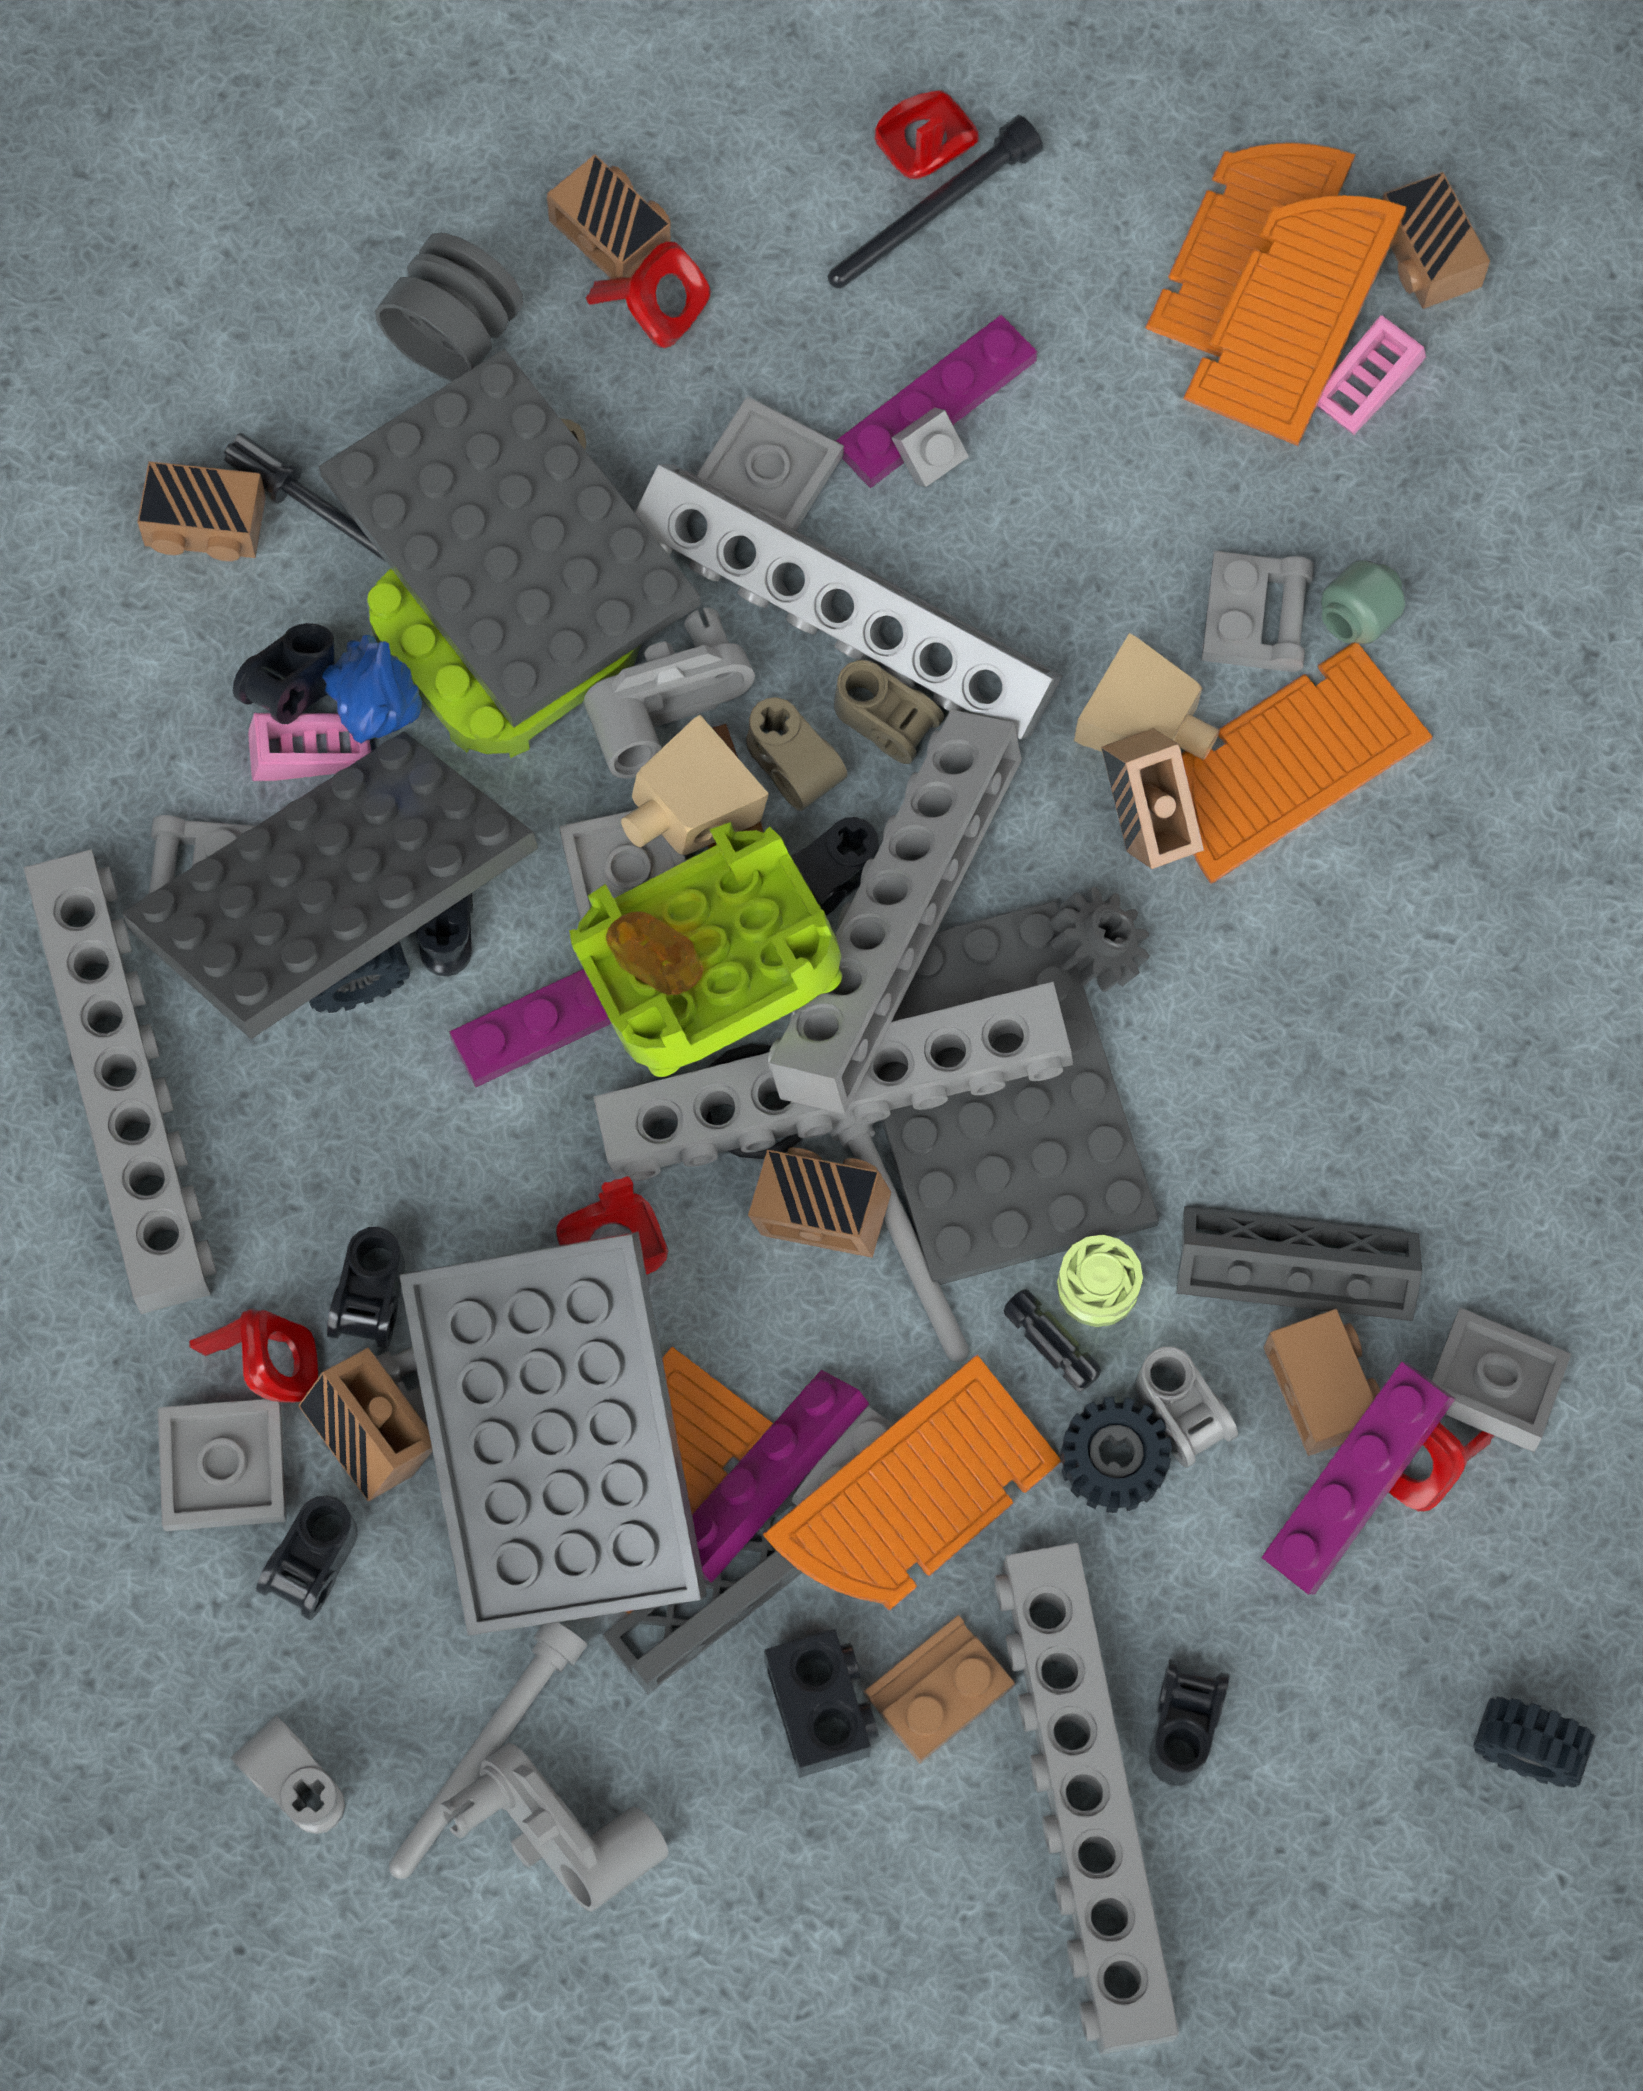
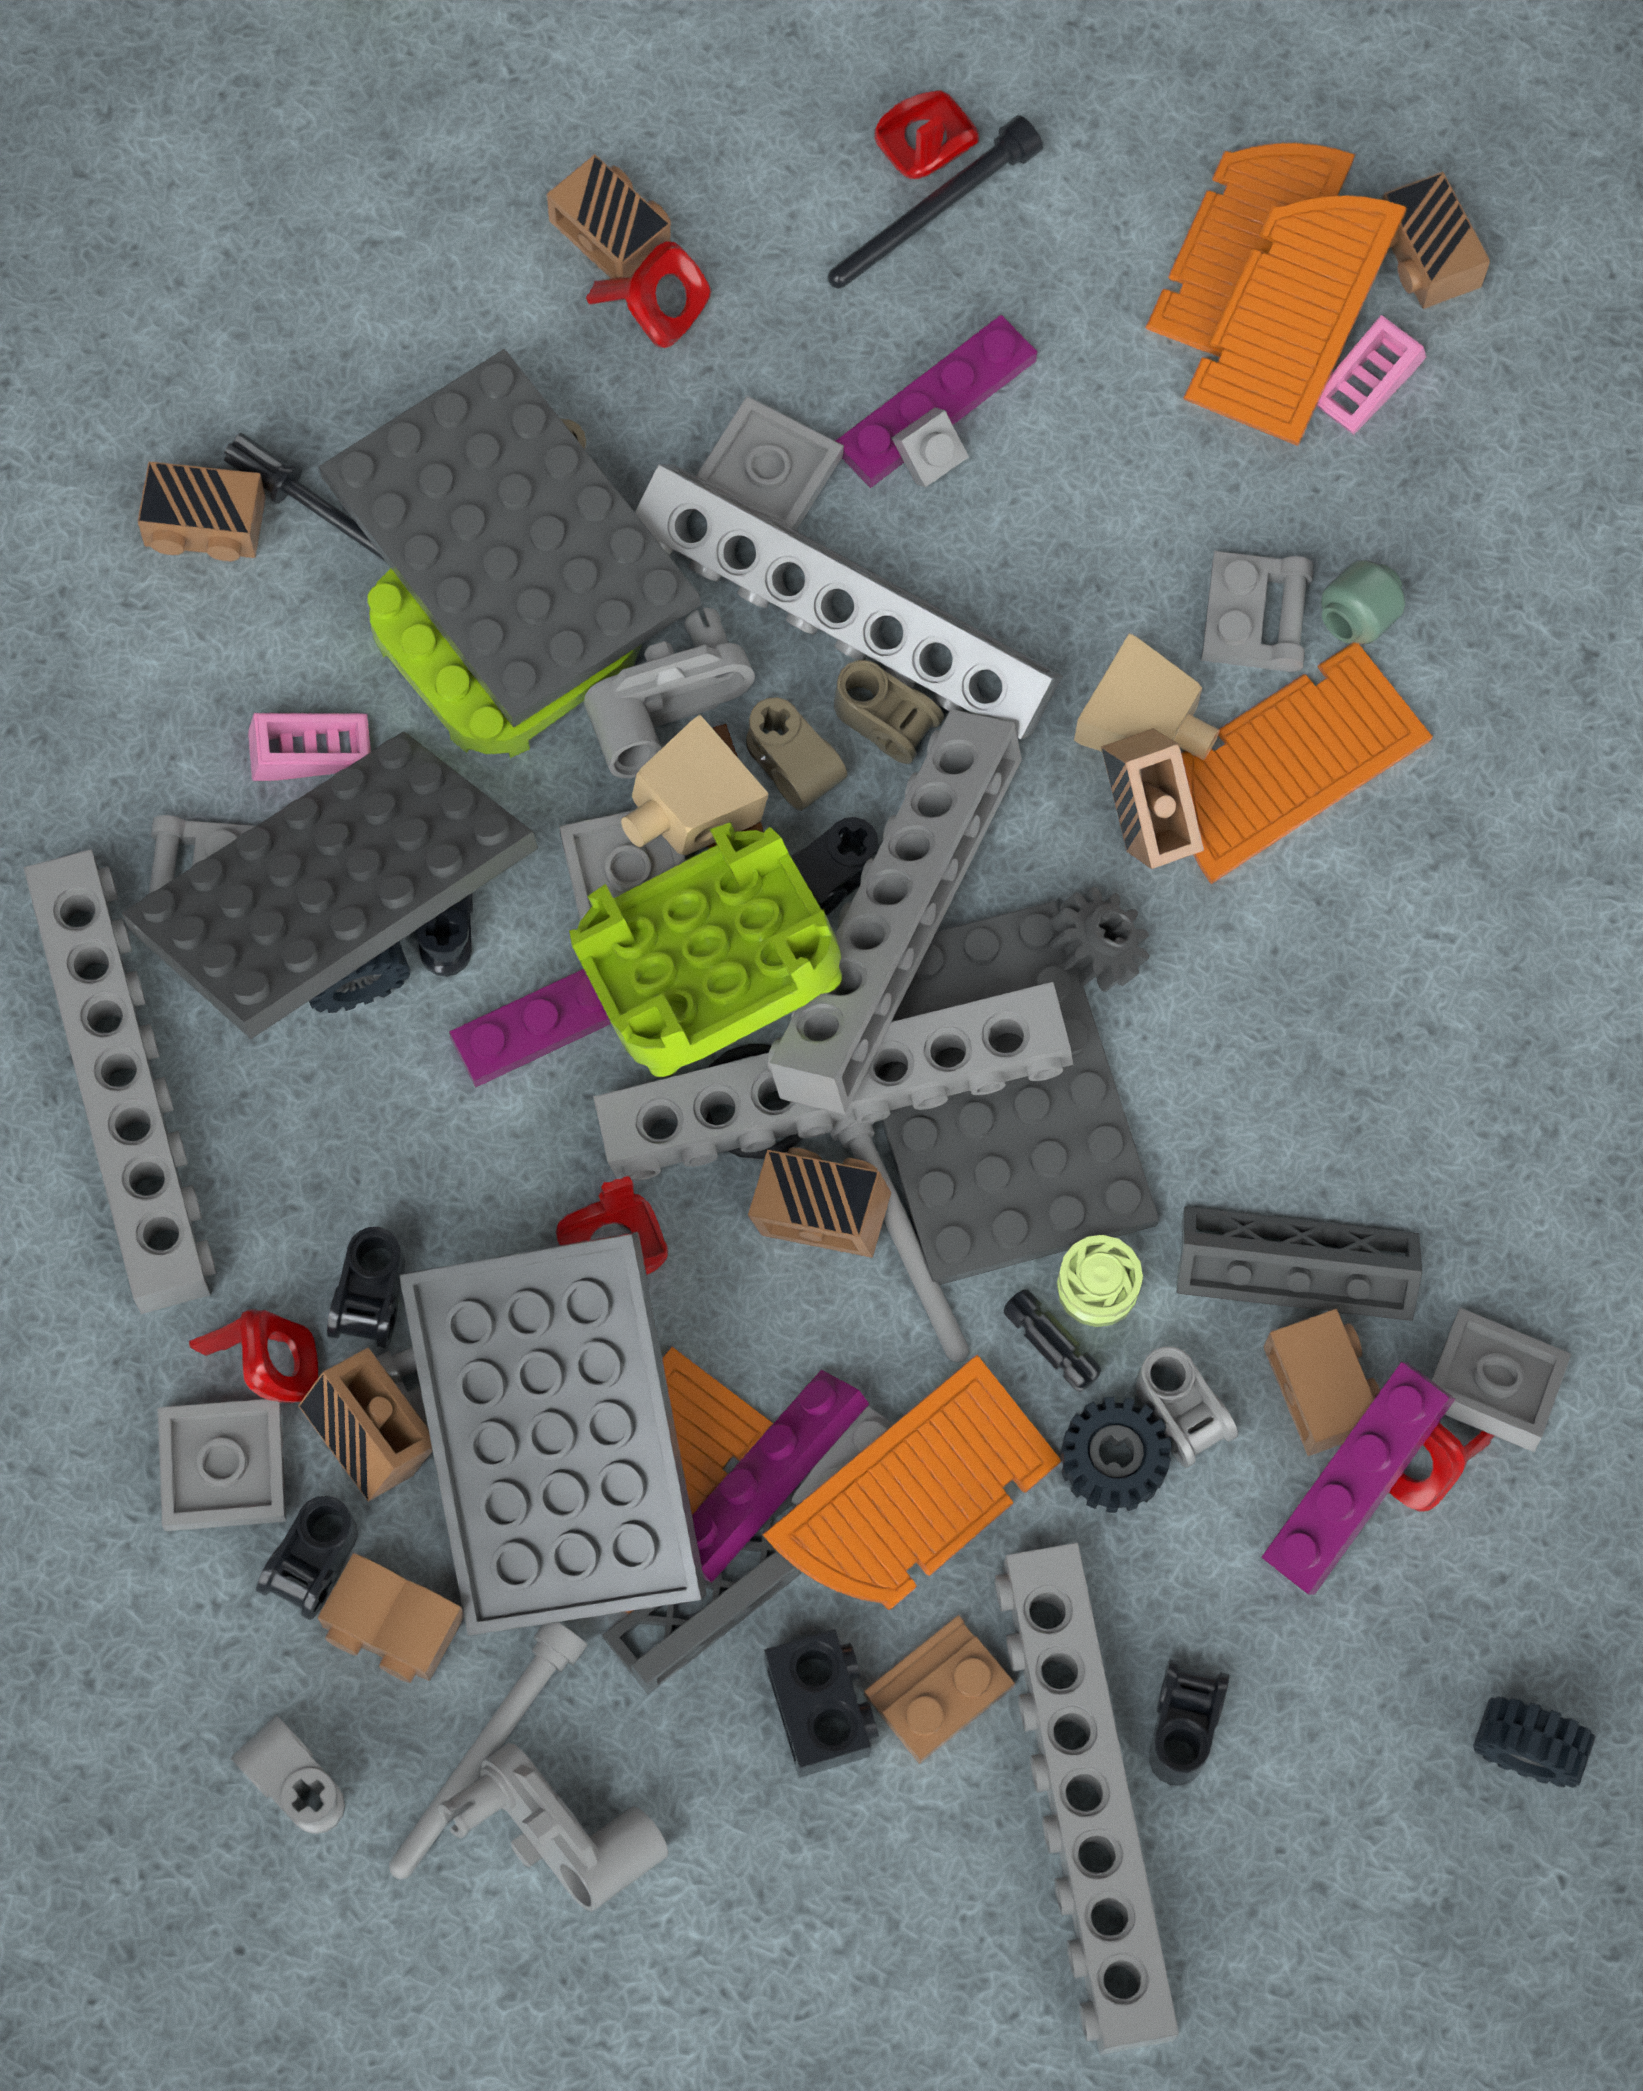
(288, 672): black piece -> none
(372, 690): blue hair -> none
(389, 1618): none -> medium nougat brick
(449, 306): dark grey wheel -> none
(661, 945): clear orange beam -> none

